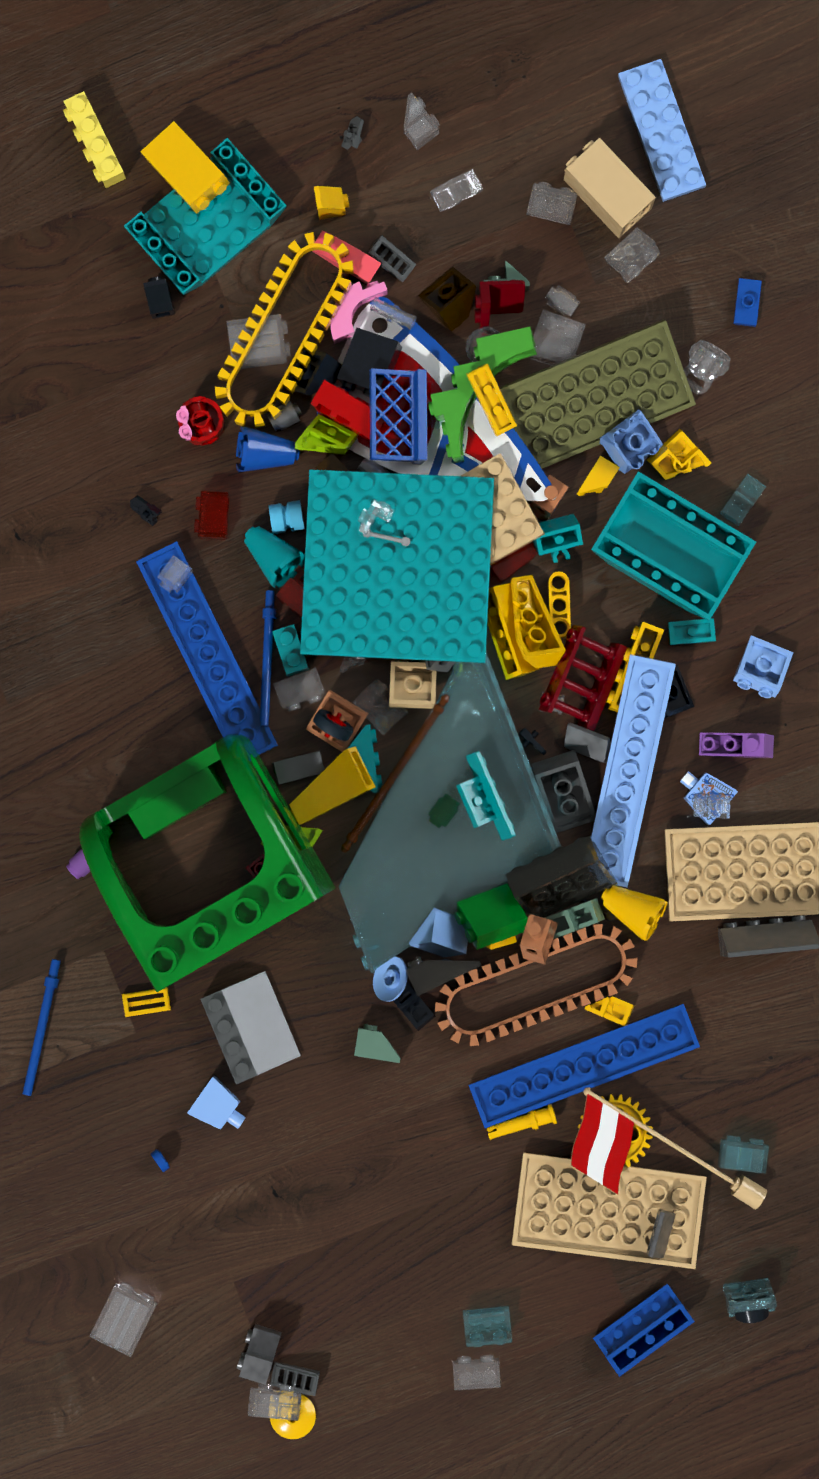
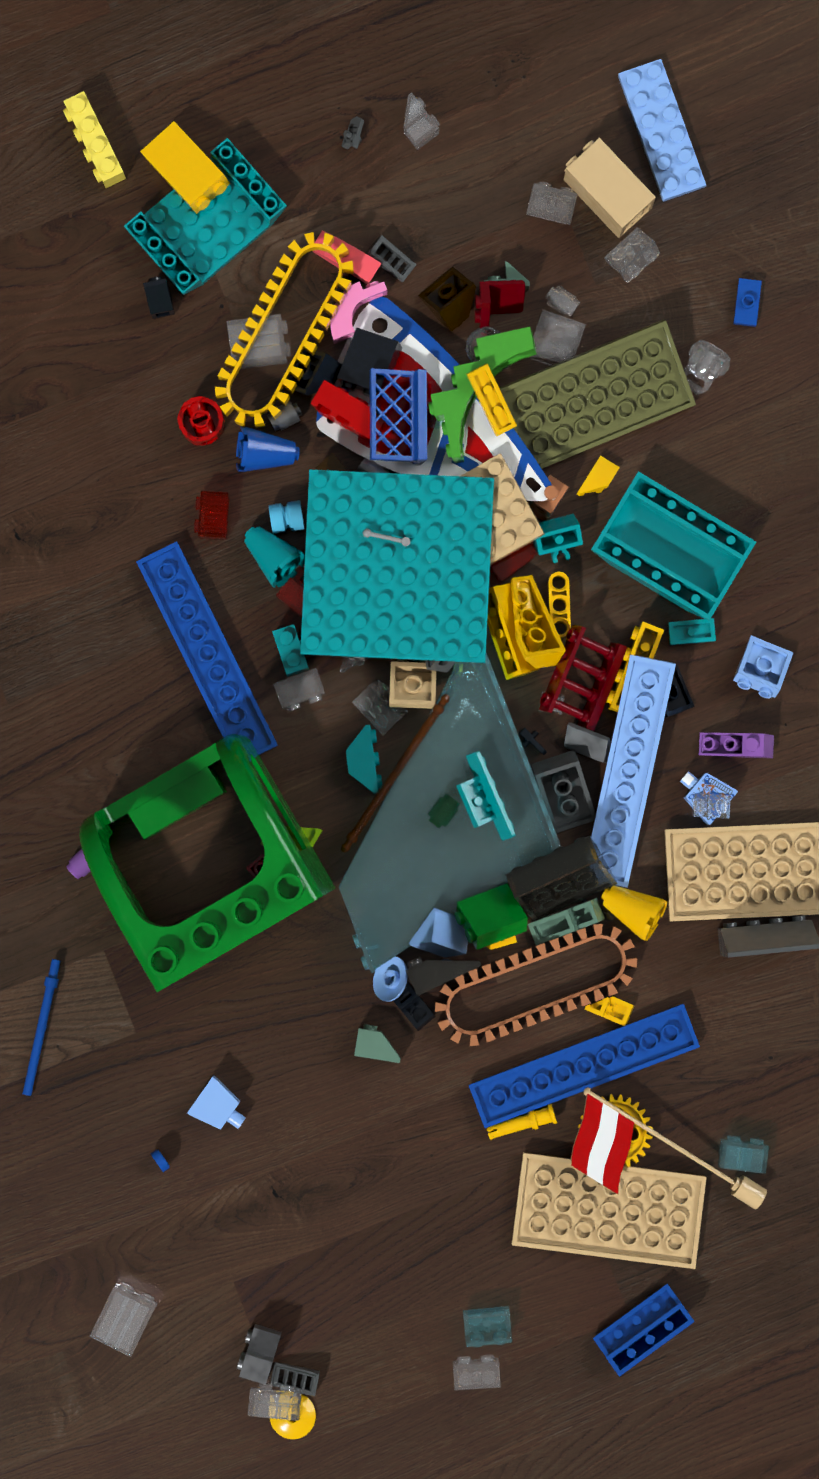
(126, 1004): yellow tile -> none
(146, 510): black piece -> none
(174, 575): clear brick -> none
(183, 416): bright pink piece -> none
(250, 1027): slope -> none
(269, 615): blue bar -> none
(298, 767): dark grey slope -> none
(326, 436): lime wing -> none
(330, 201): yellow slope -> none
(336, 785): yellow slope -> none
(337, 721): nougat plate -> none
(376, 509): clear bracket -> none
(393, 313): clear pin -> none
(456, 190): clear slope -> none
(538, 937): nougat torso -> none
(631, 442): medium blue slope -> none
(660, 1234): flat silver slope -> none
(677, 456): yellow slope -> none
(742, 500): clear light blue slope -> none
(749, 1300): clear light blue piece -> none

